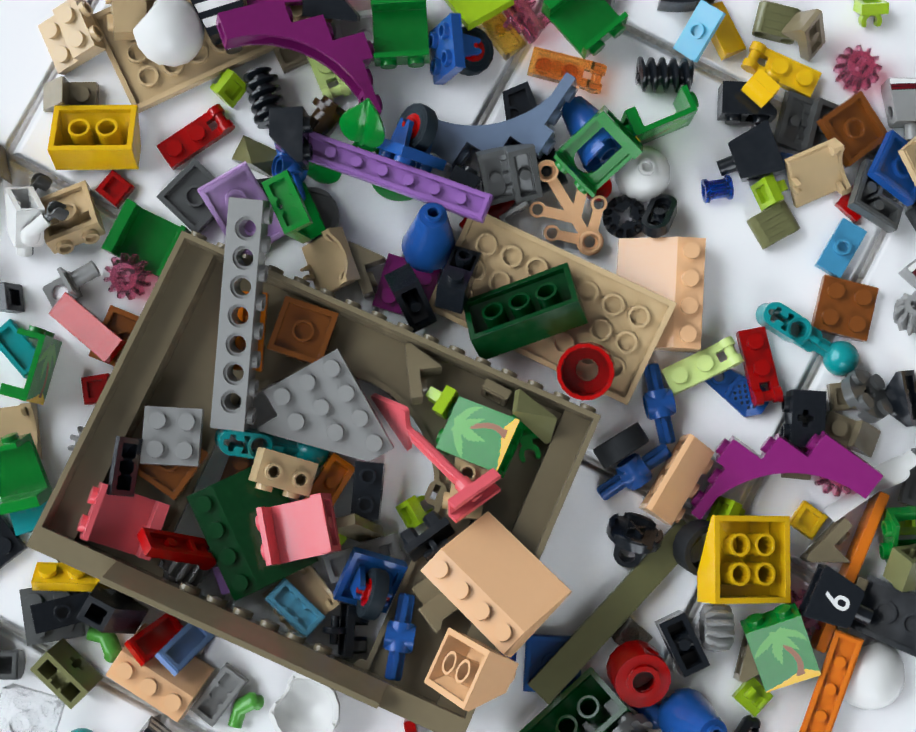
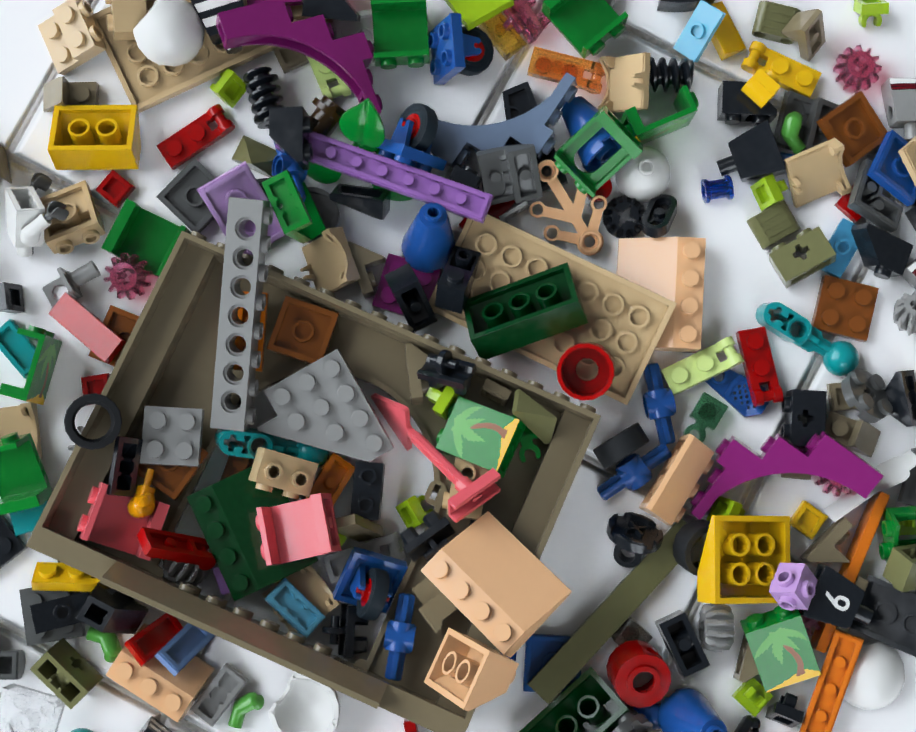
(109, 437): none -> black tyre
(144, 499): none -> light orange piece
(363, 199): none -> black slope
(445, 370): none -> black hips
(626, 82): none -> tan piece
(707, 414): none -> clear green plate
(785, 712): none -> black tile
(790, 131): none -> bright green arm
(793, 586): none -> lavender brick
(794, 269): none -> olive brick
(881, 250): none -> black slope

